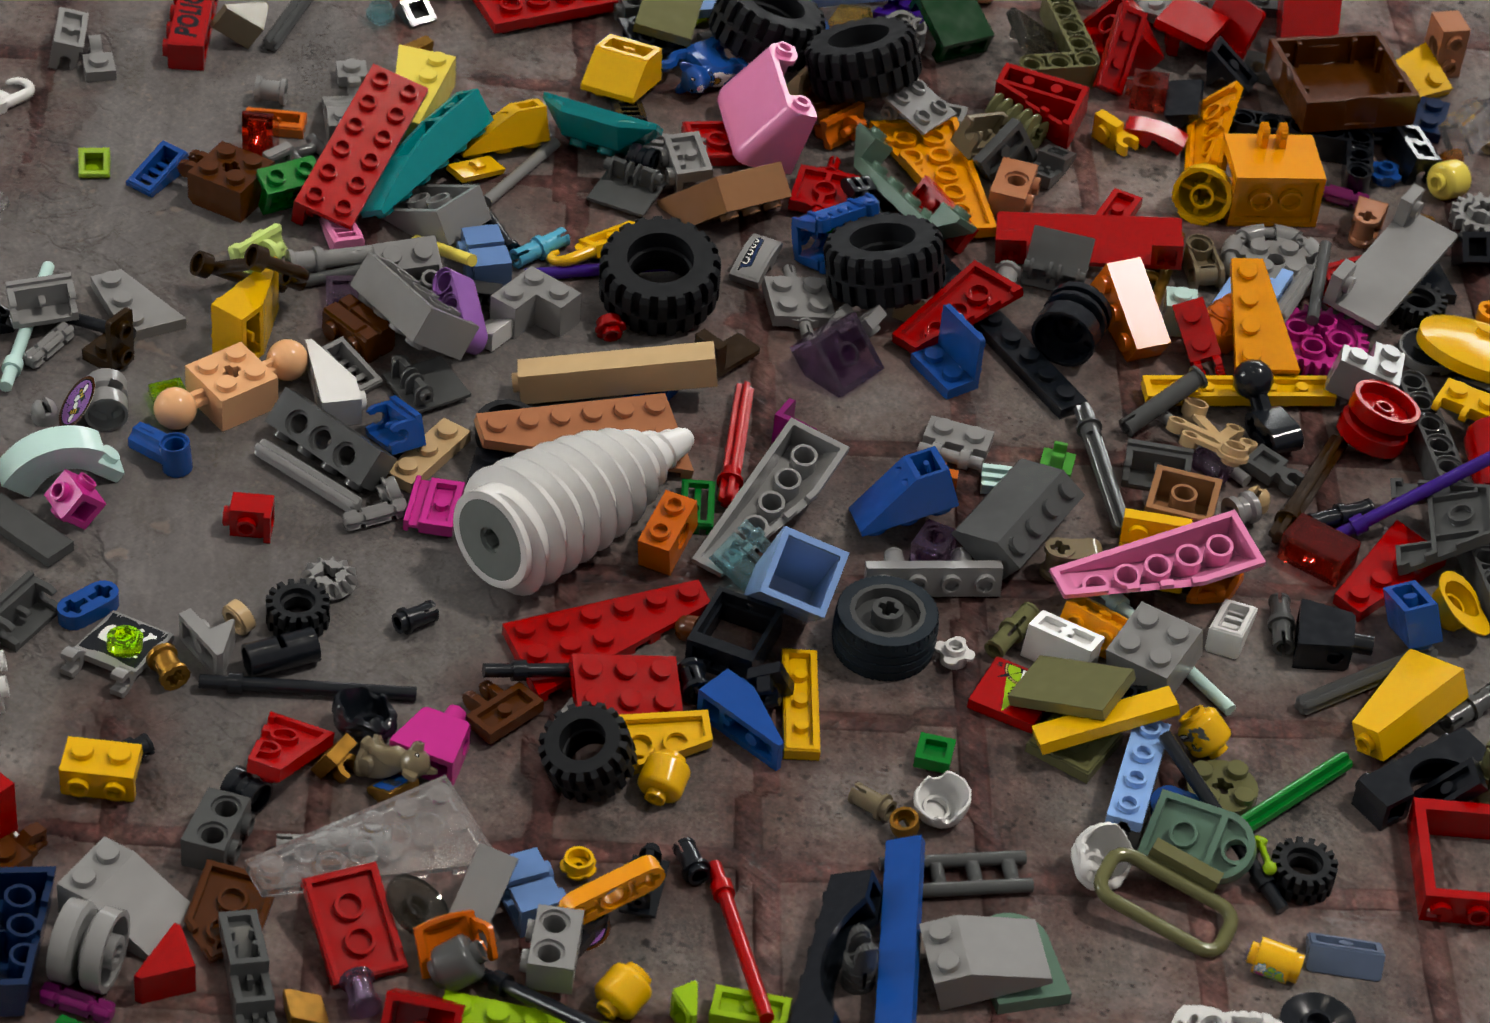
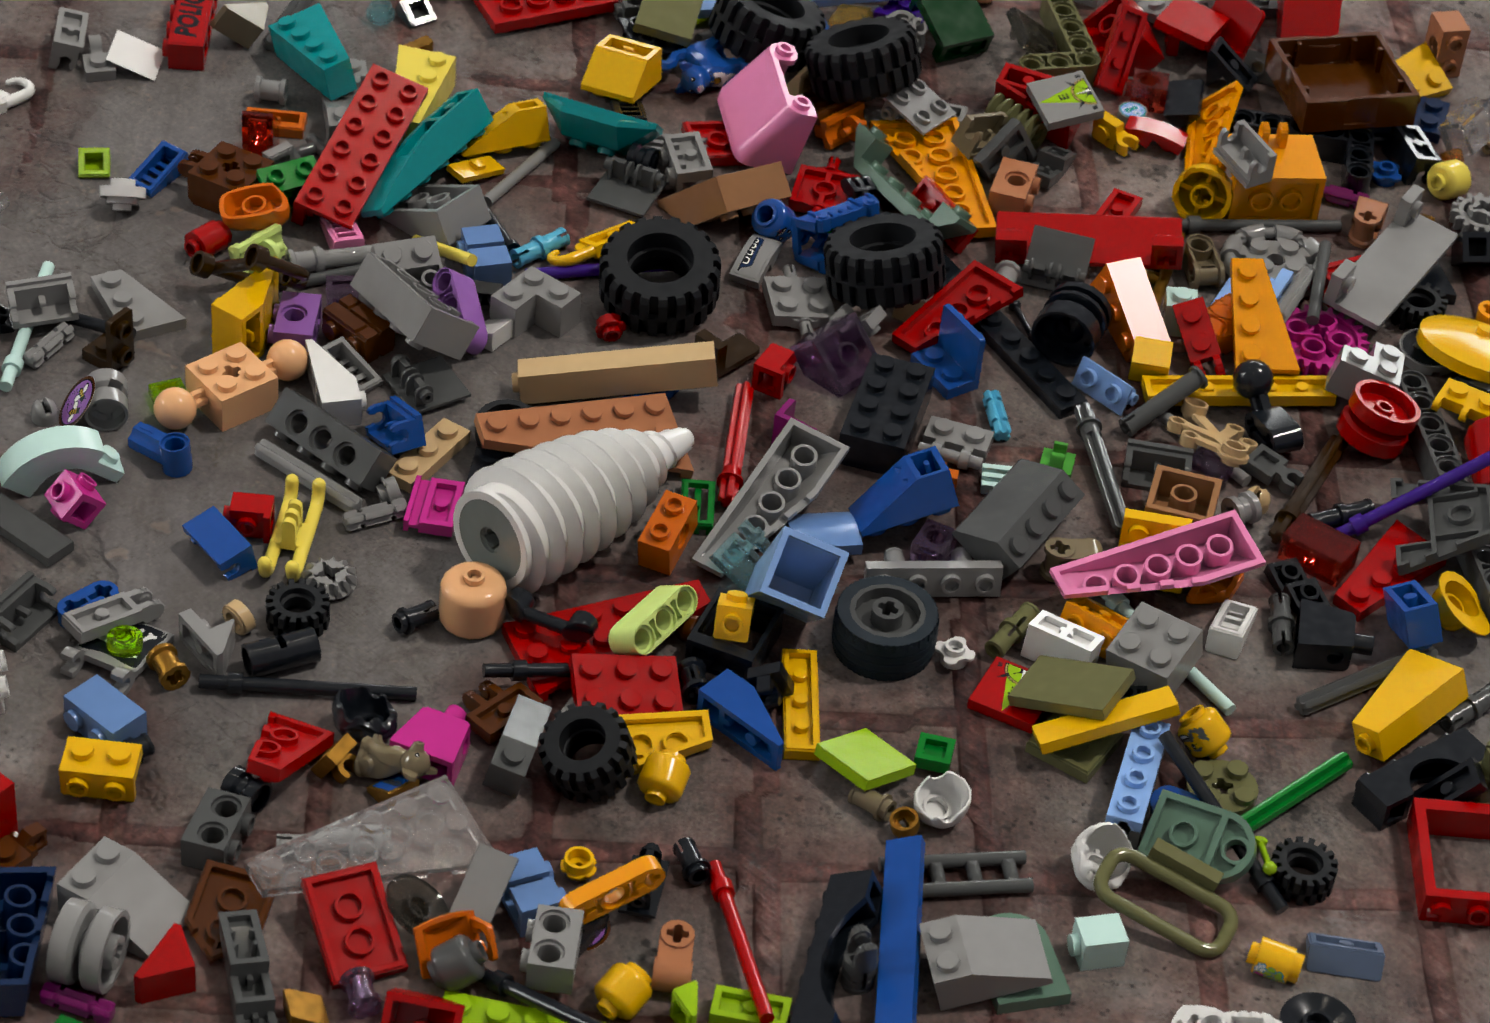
(103, 712): none -> medium blue piece
(119, 609): none -> light grey hinge
(122, 193): none -> white plate
(135, 55): none -> white sticker
(209, 237): none -> red brick
(221, 542): none -> blue hinge
(254, 207): none -> orange piece
(291, 532): none -> light yellow piece
(296, 317): none -> medium lavender brick
(314, 51): none -> teal wedge
(472, 600): none -> light nougat head
(517, 746): none -> dark grey slope
(578, 629): none -> black bar
(653, 620): none -> yellowish green beam
(674, 956): none -> nougat piece
(733, 616): none -> yellow bracket
(773, 219): none -> blue head
(774, 370): none -> red brick
(832, 528): none -> medium blue slope
(865, 759): none -> lime tile
(886, 413): none -> black brick
(996, 415): none -> medium azure axle
(1015, 306): none -> black hinge
(1065, 100): none -> light grey tile
(1098, 942): none -> light aqua brick
(1104, 386): none -> light blue hinge
(1131, 108): none -> tile
(1150, 358): none -> yellow panel
(1195, 224): none -> dark grey bar
(1245, 155): none -> light grey hinge
(1289, 578): none -> black slope

